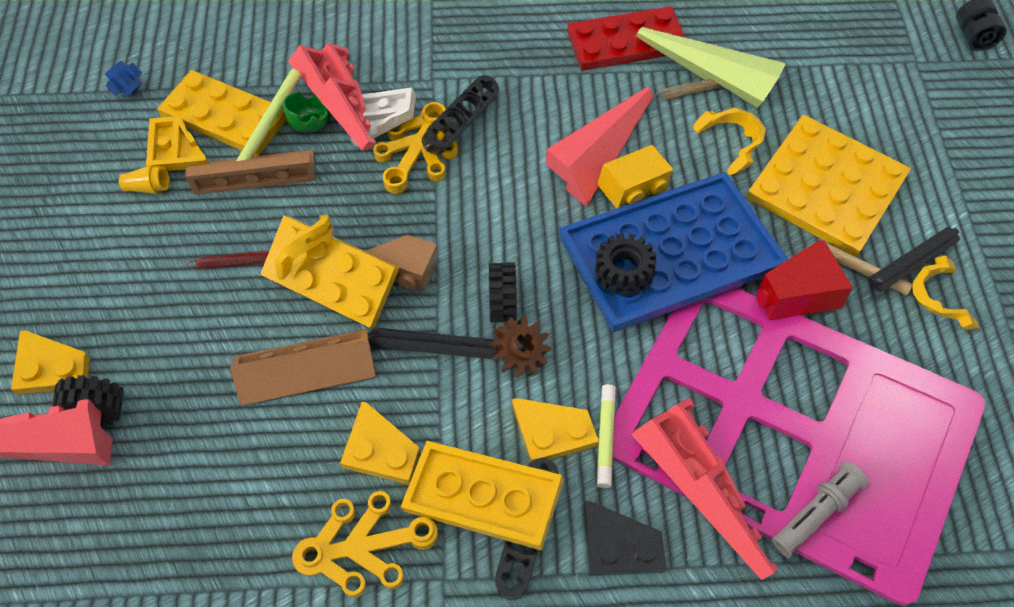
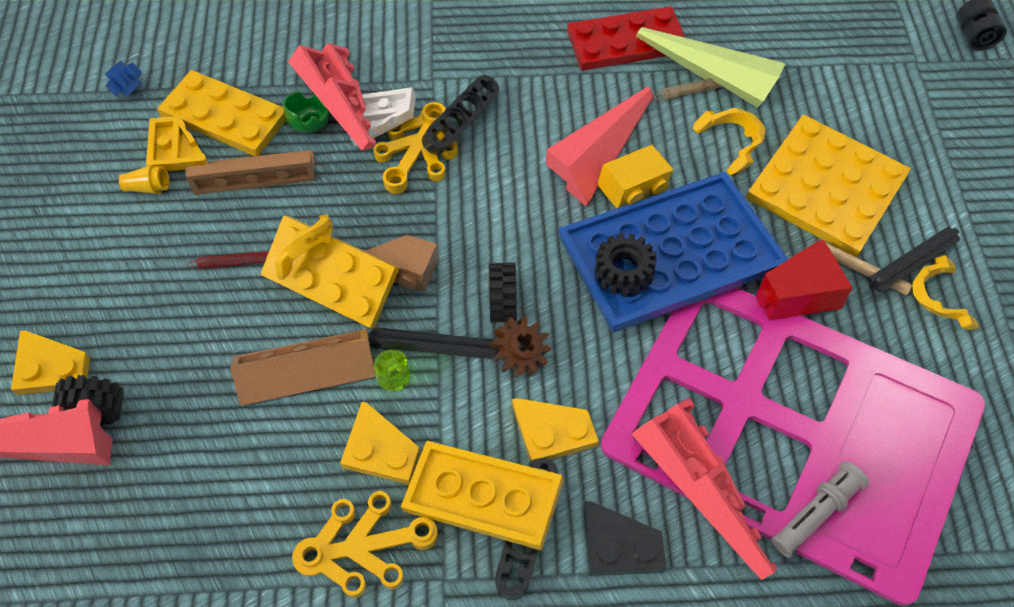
(269, 116): yellowish green bar -> none
(390, 362): none -> clear neon green wheel
(606, 433): yellowish green bar -> none

